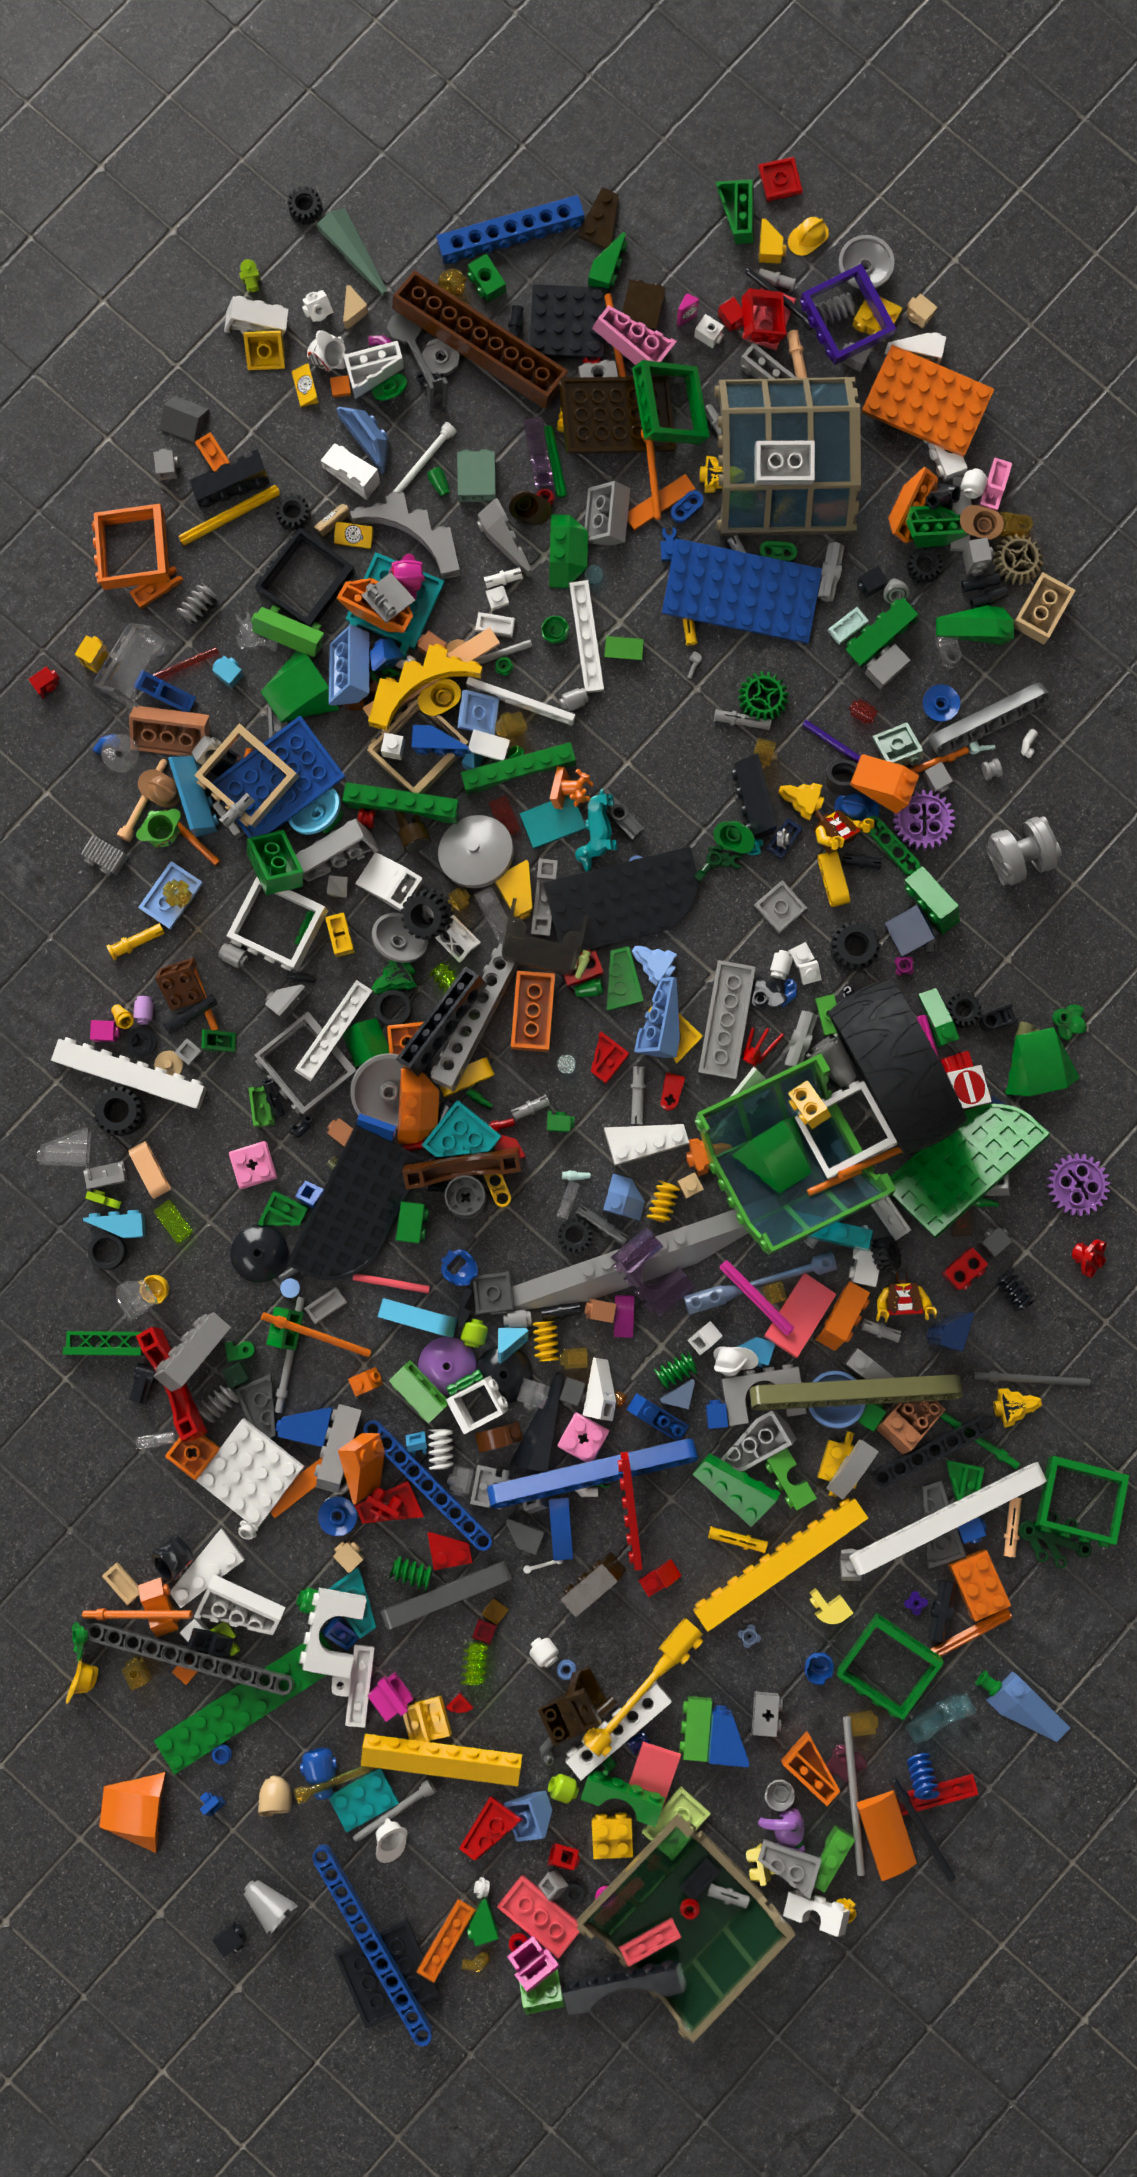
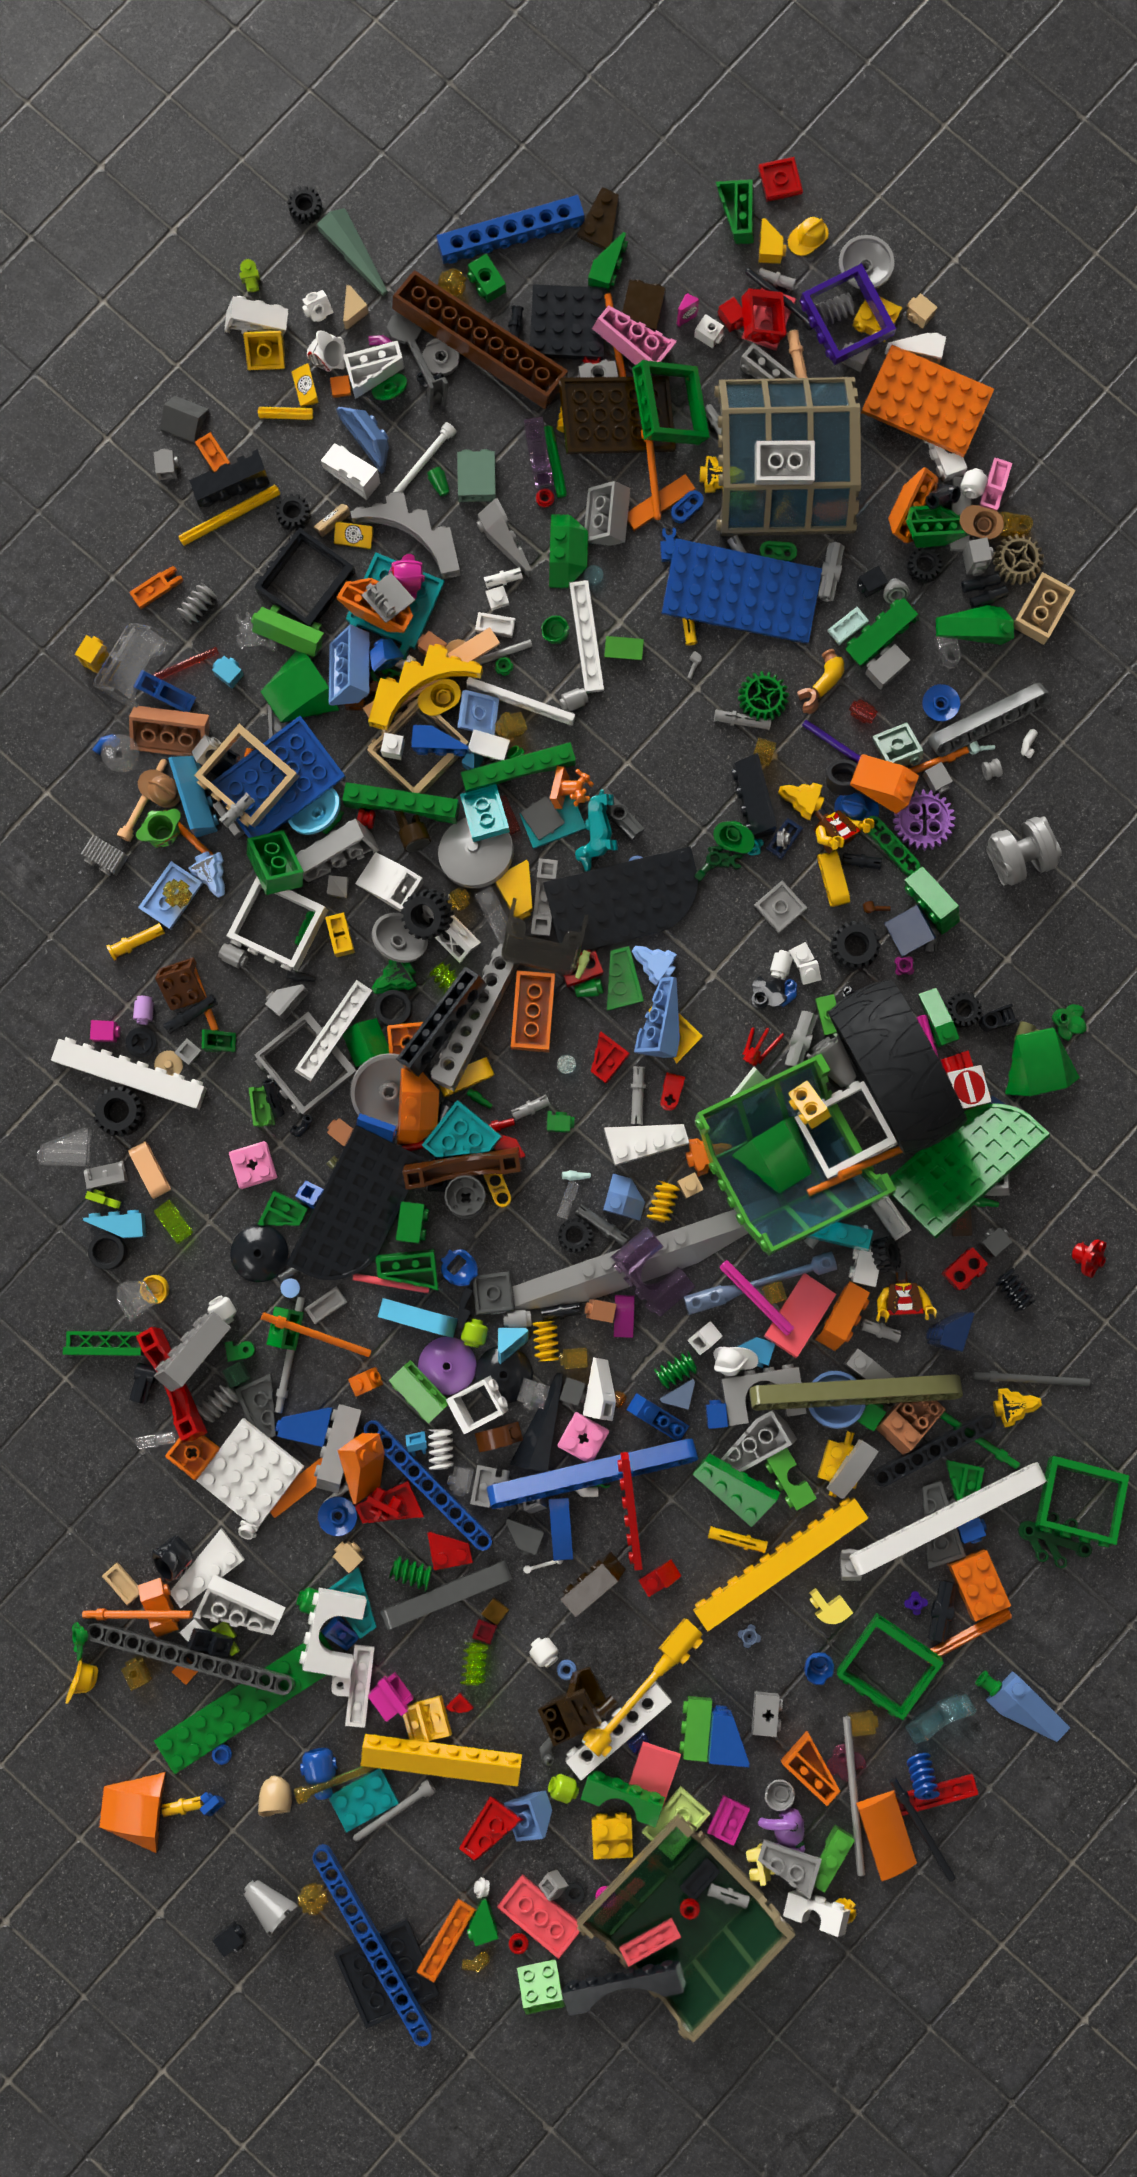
(44, 681): red brick -> none
(123, 1018): yellow cone -> none
(128, 515): orange window -> none
(182, 1806): none -> yellow pin
(210, 871): none -> light blue rock
(223, 1308): none -> white head
(285, 413): none -> yellow axle
(315, 1892): none -> clear yellow brick
(390, 1841): white piece -> none
(409, 1267): none -> green wedge
(464, 1382): green axle -> none
(484, 813): none -> plate
(529, 507): dark brown piece -> none
(532, 1964): dark pink plate -> none
(542, 818): none -> dark grey piece
(572, 1857): red brick -> none
(609, 1765): green hand -> none
(726, 1019): light grey plate -> none
(728, 1820): none -> dark pink plate
(833, 672): none -> piece
(869, 907): none -> reddish brown hand
(1010, 1551): light nougat pin -> none
(1092, 1174): medium lavender gear -> none

